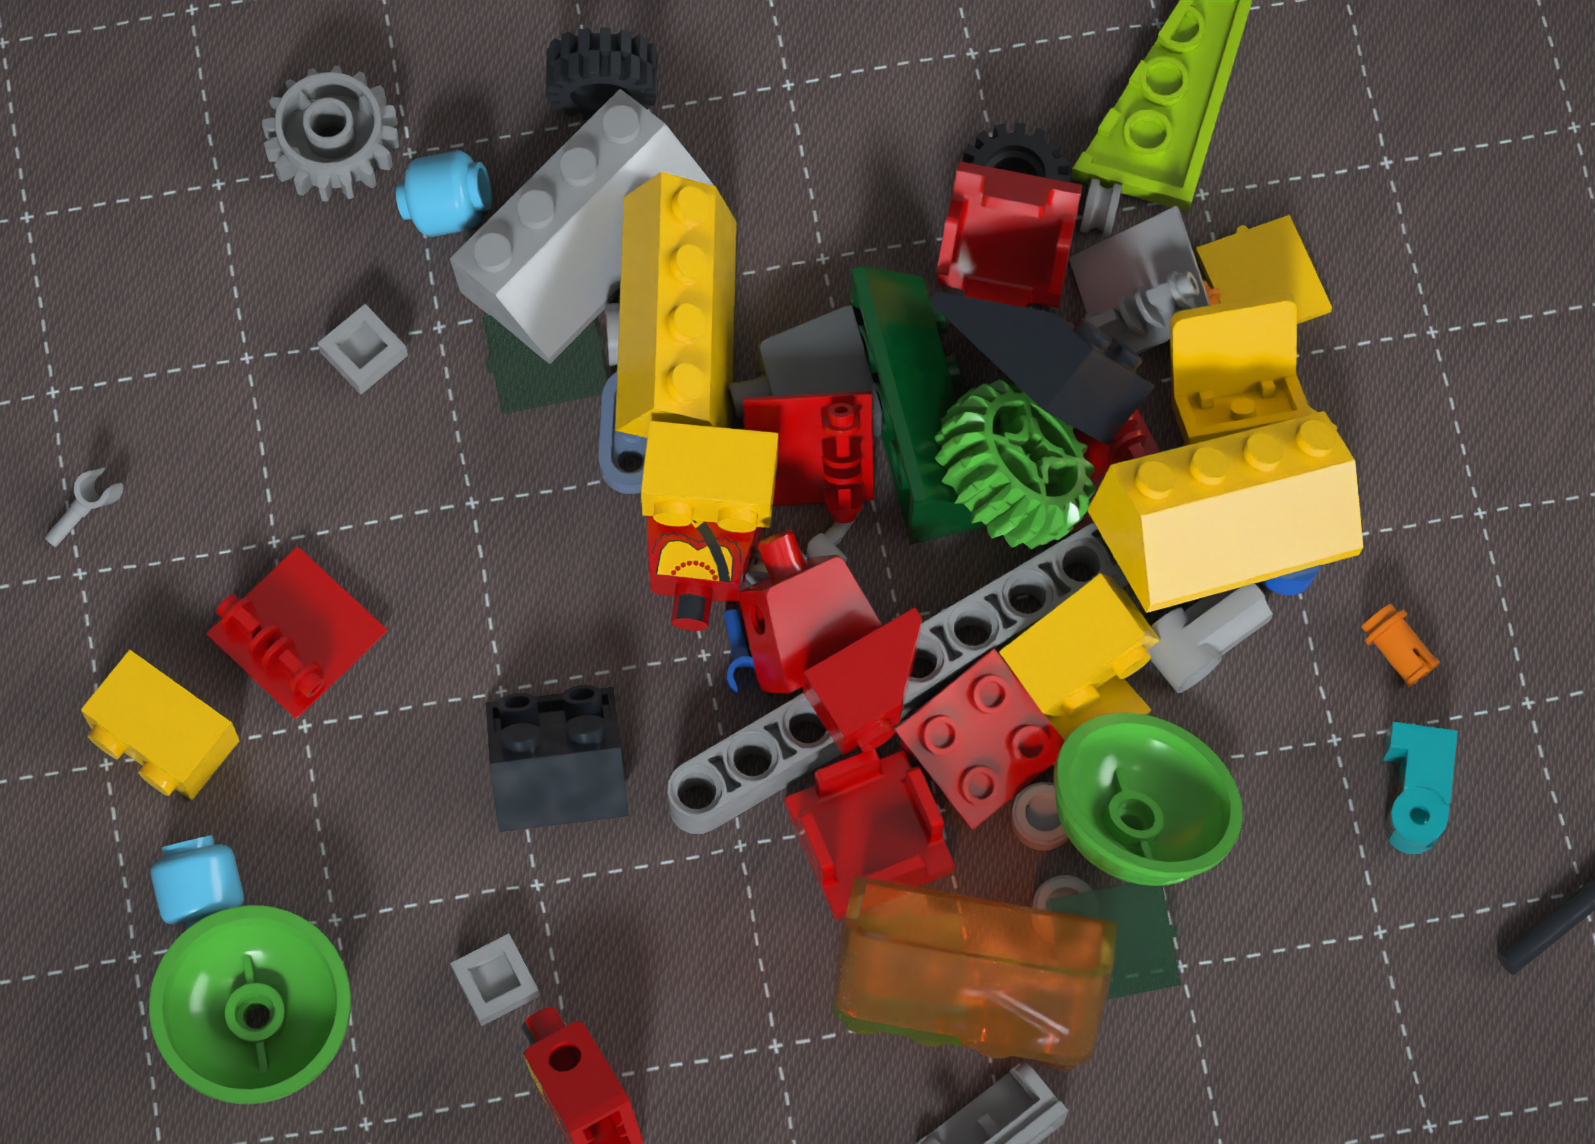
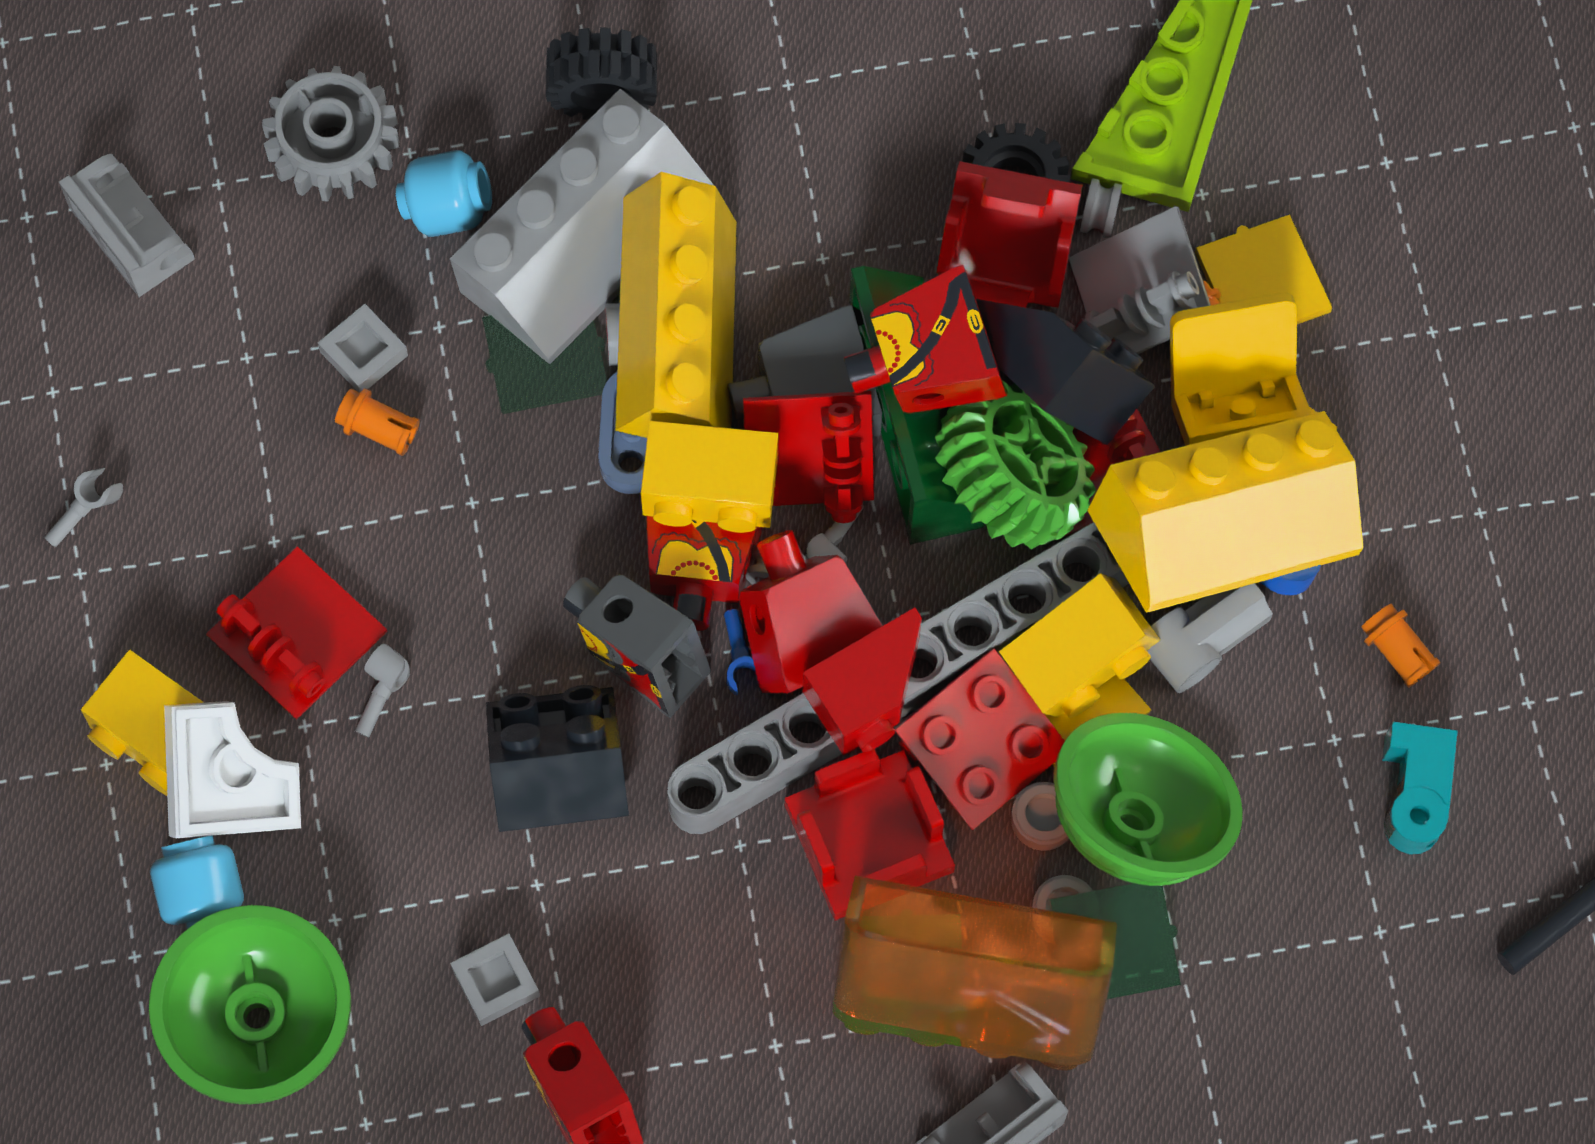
(125, 223): none -> light grey hinge
(219, 777): none -> white tile
(376, 421): none -> orange pin
(391, 673): none -> light grey hand
(640, 640): none -> dark grey torso
(930, 348): none -> torso

